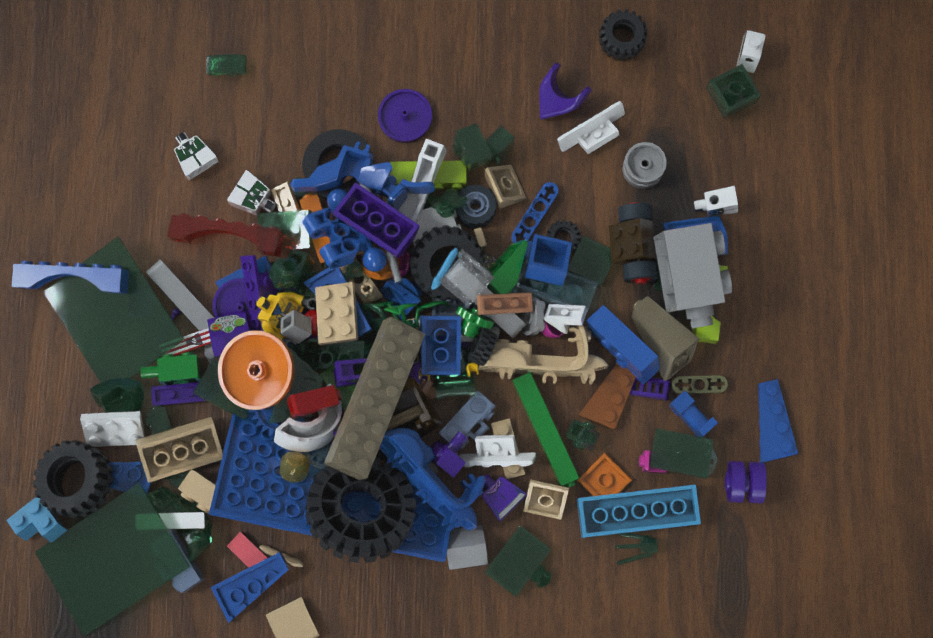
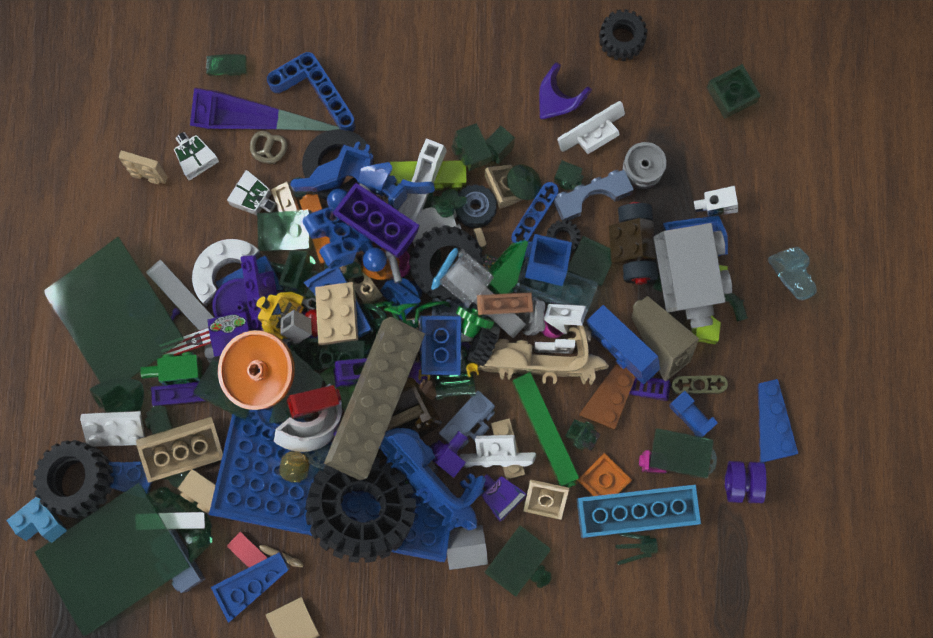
(35, 276): arch -> none
(143, 167): none -> tan plate
(185, 229): clear red arch -> none
(212, 260): none -> white brick
(225, 111): none -> dark purple plate
(267, 148): none -> dark tan piece
(284, 272): clear green brick -> none
(320, 86): none -> blue beam
(405, 115): dark purple piece -> none
(520, 186): none -> clear green dish
(559, 346): none -> white tile
(568, 175): none -> clear green brick
(615, 186): none -> sand blue arch
(738, 306): none -> clear green piece
(751, 48): white torso -> none
(792, 271): none -> clear light blue animal

